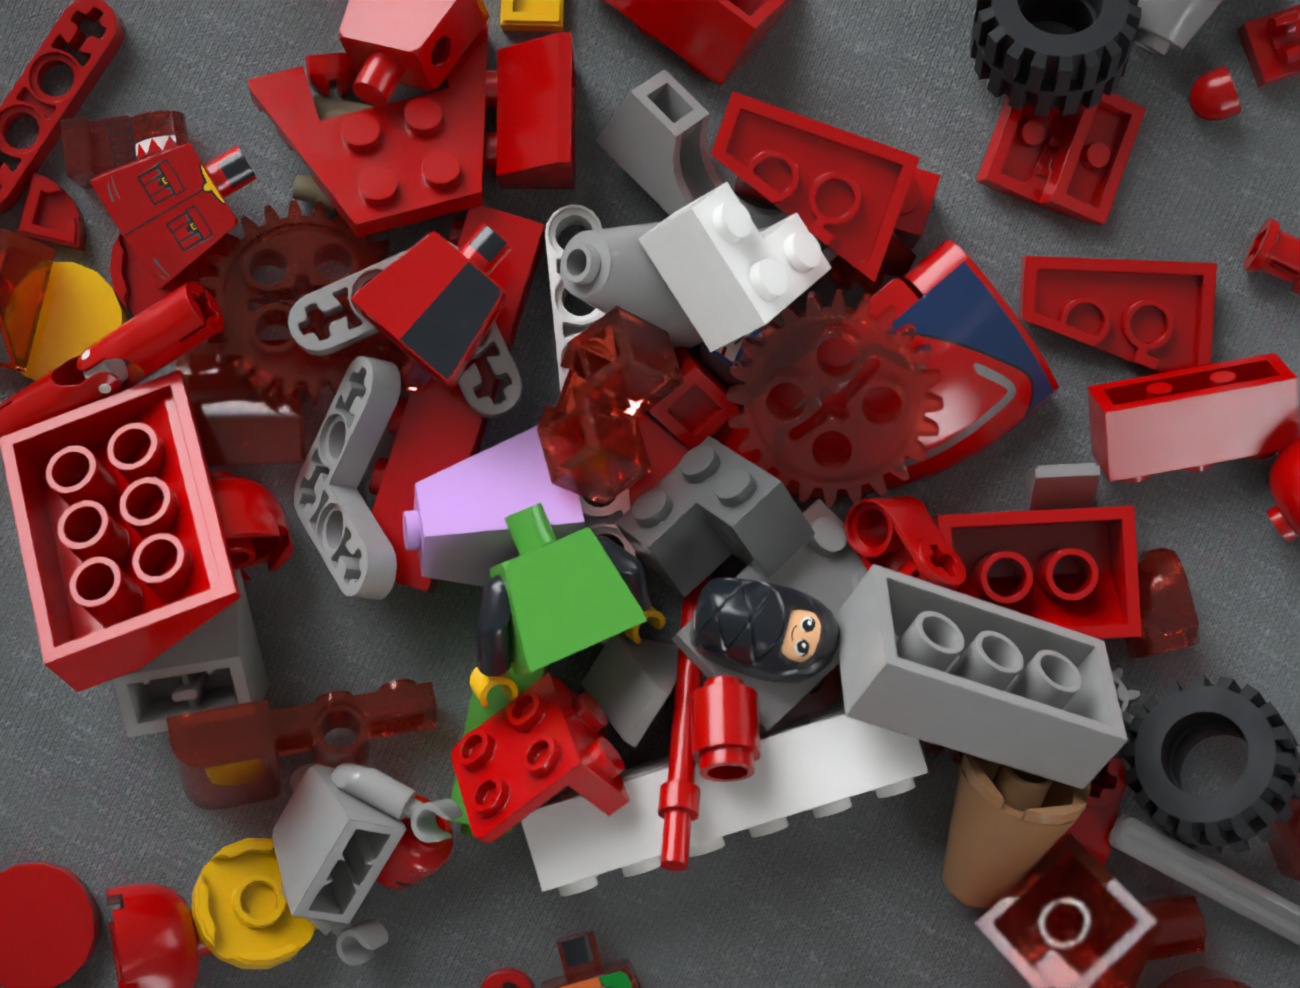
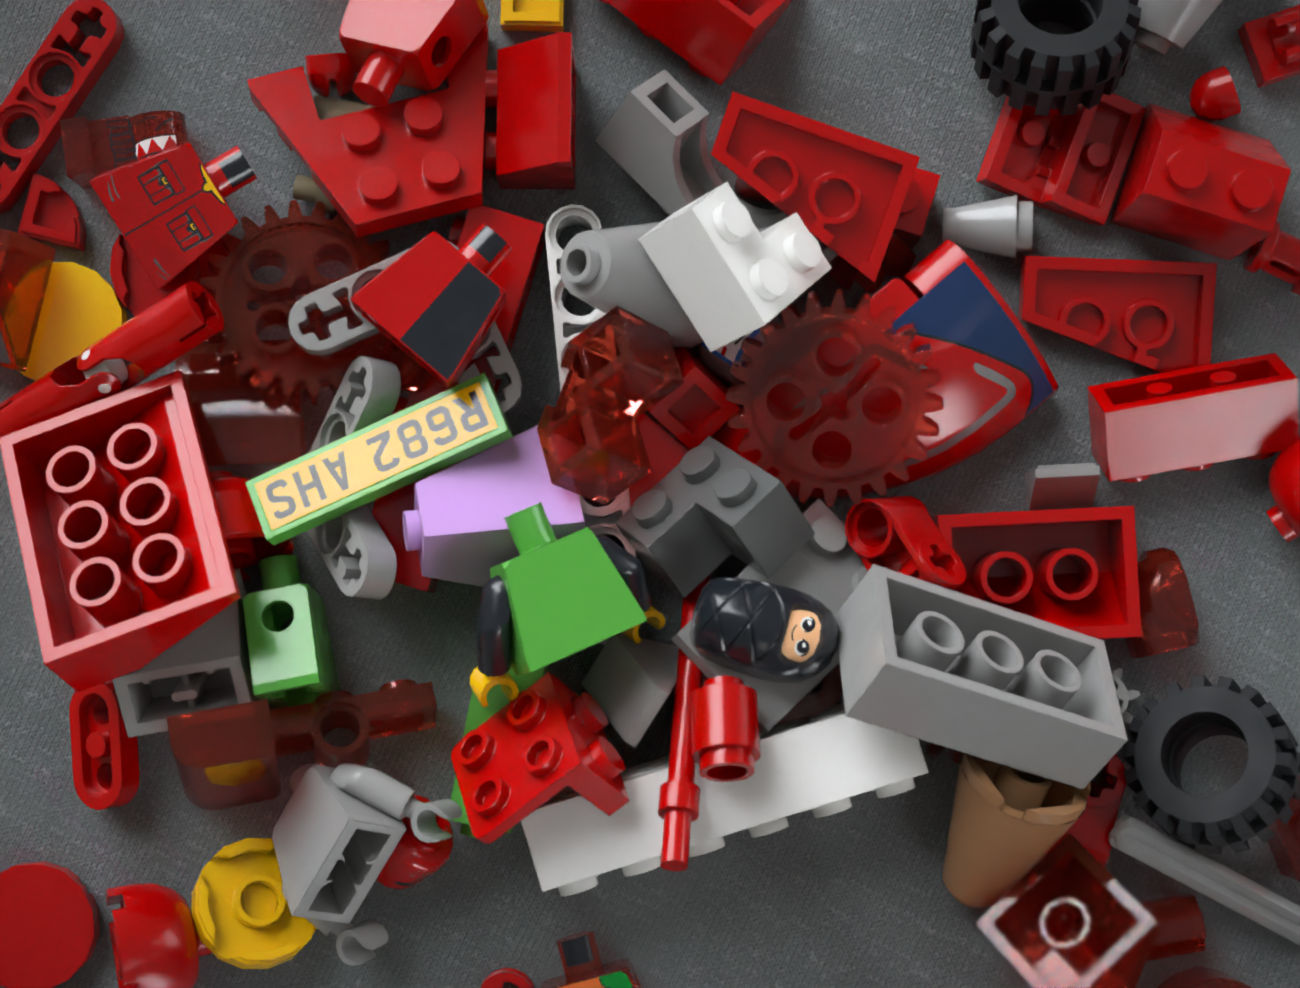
(102, 754): none -> red plate
(291, 663): none -> bright green torso
(378, 459): none -> tile
(991, 226): none -> light grey cone
(1201, 184): none -> red slope

